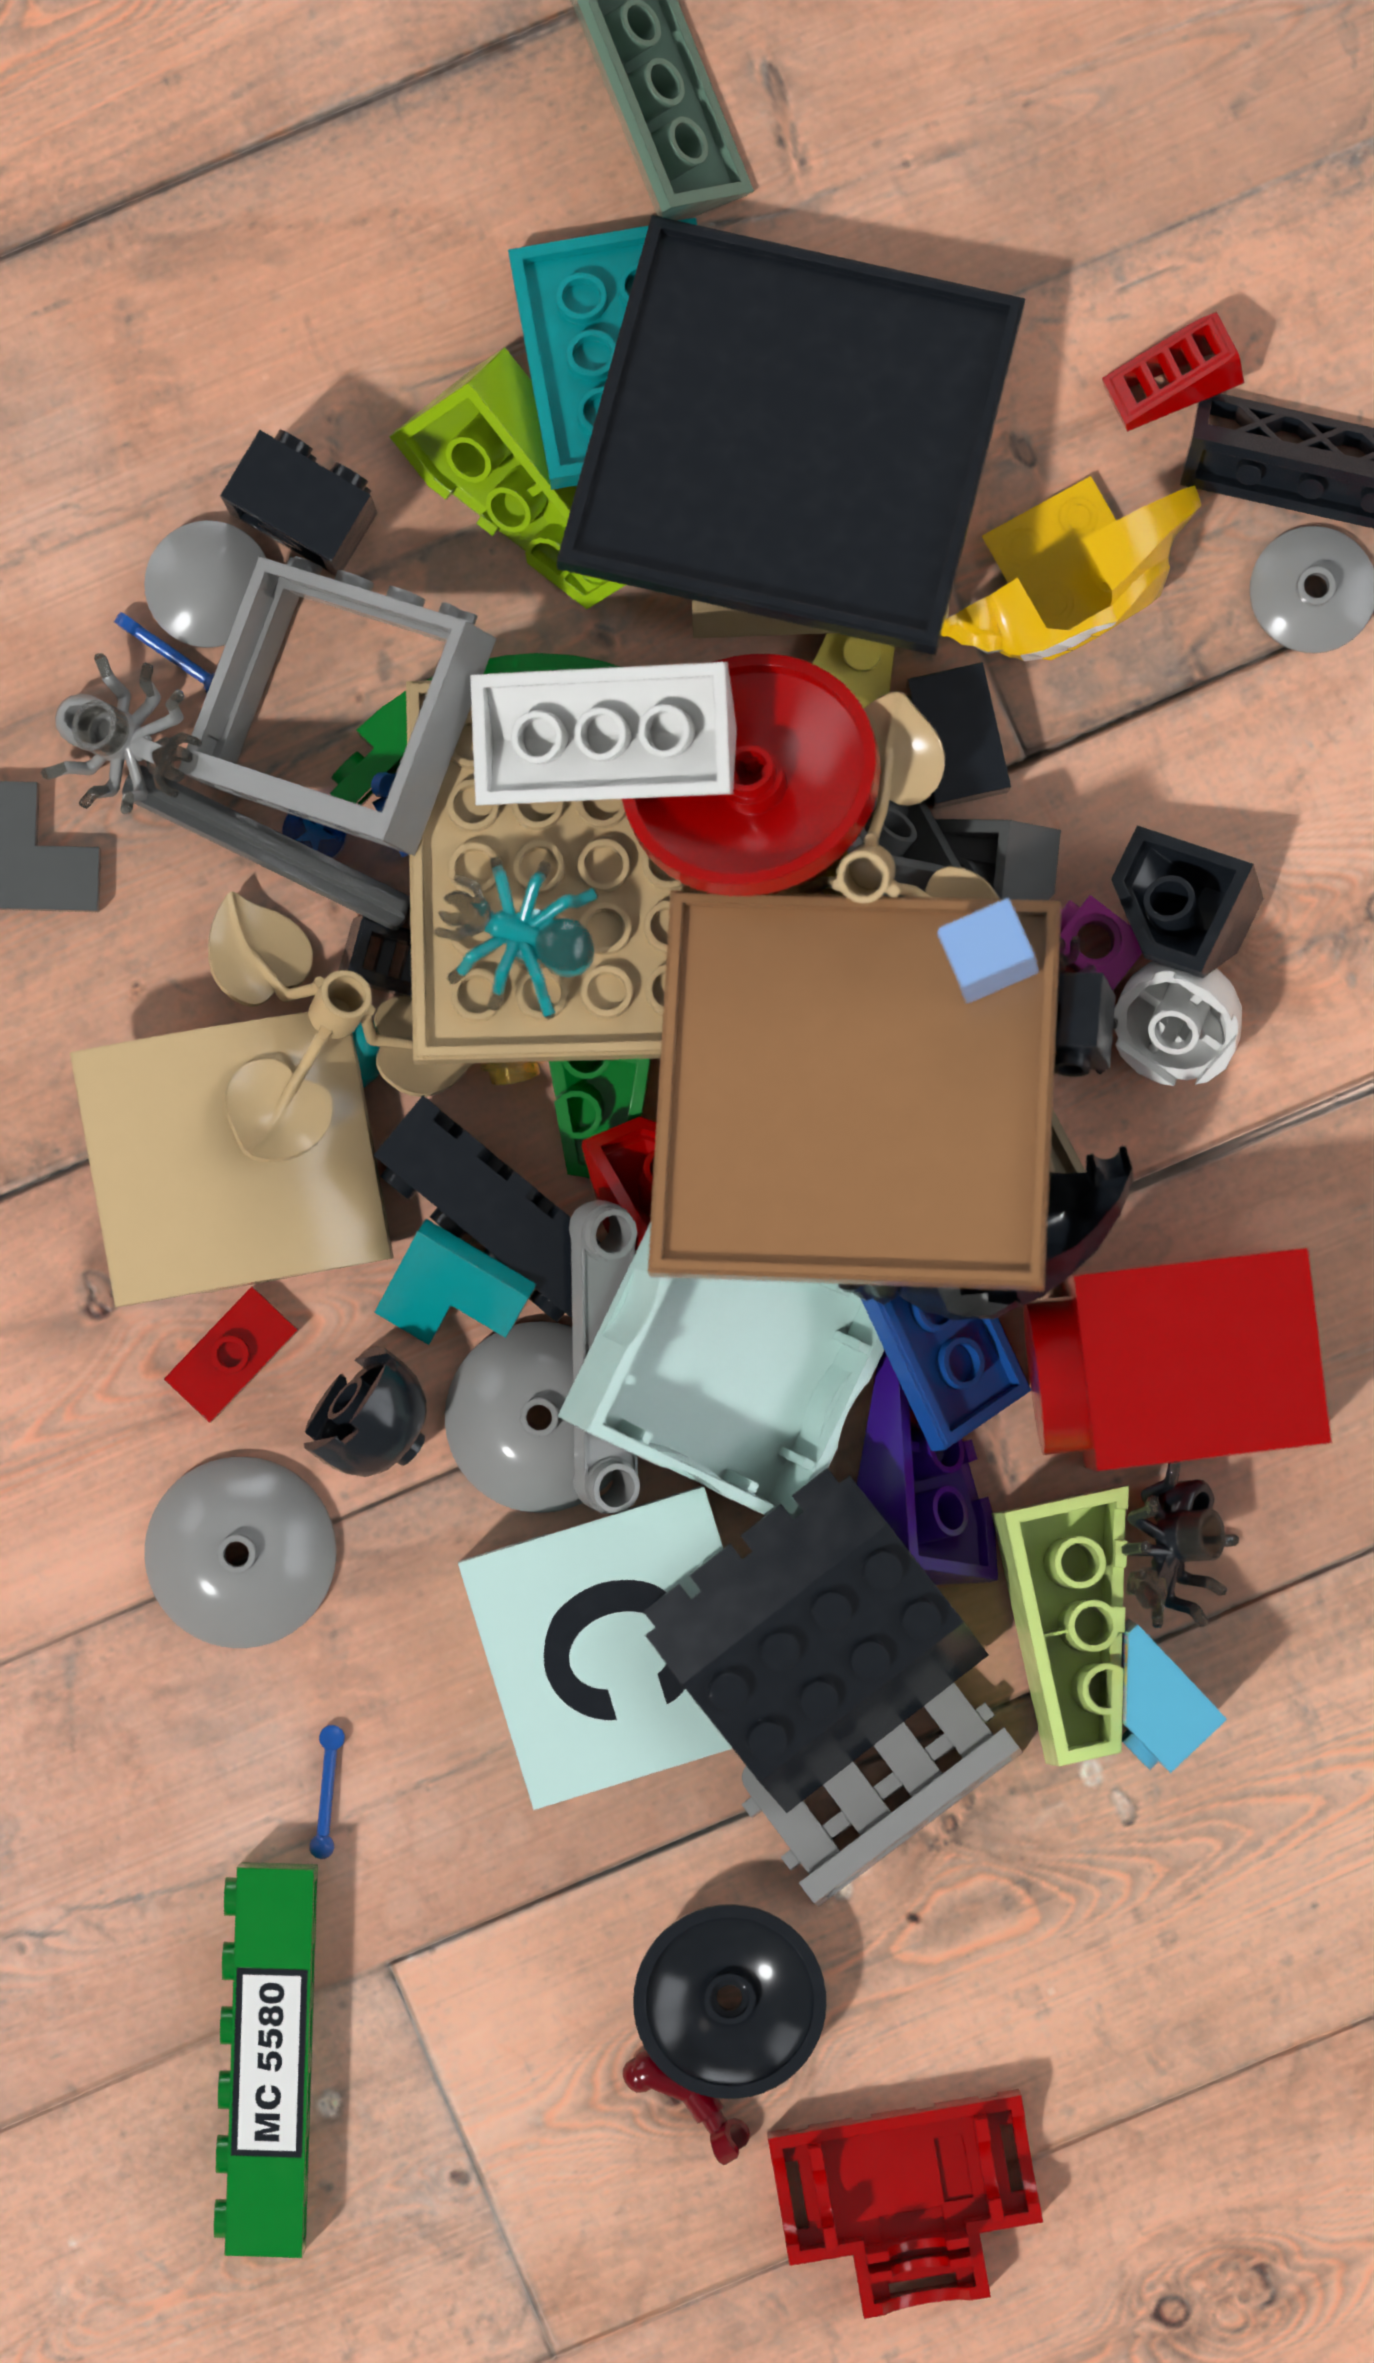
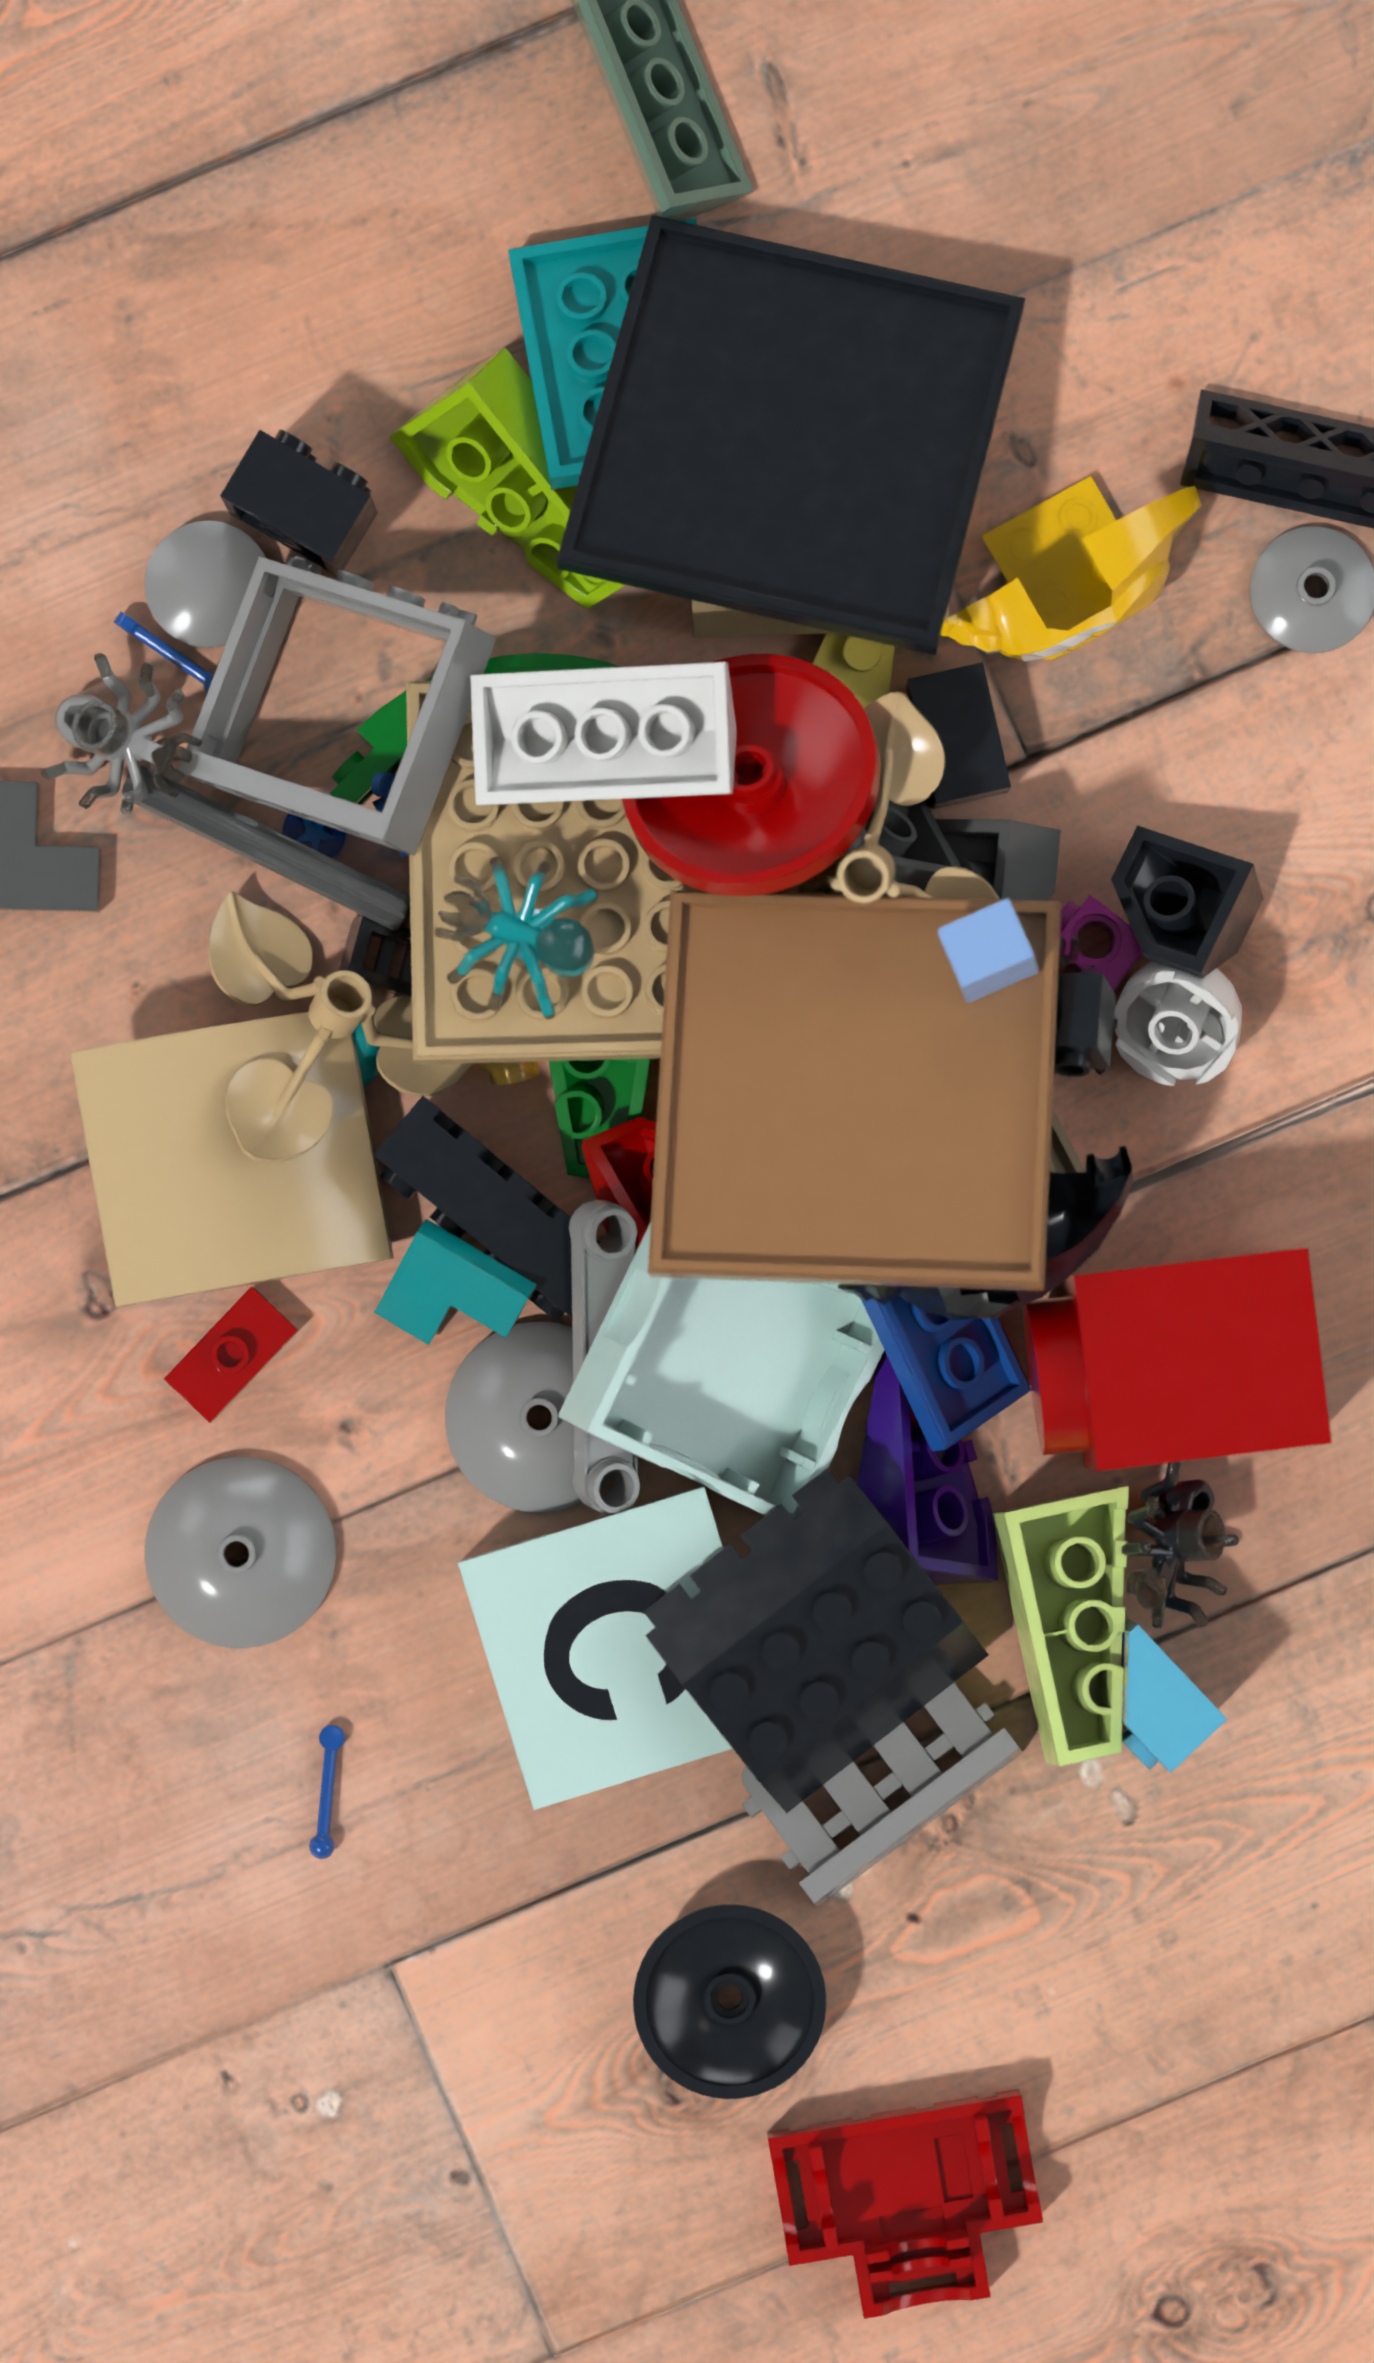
(269, 2059): green brick -> none
(371, 1419): black cylinder -> none
(725, 2135): dark red arm -> none
(1184, 347): red slope -> none

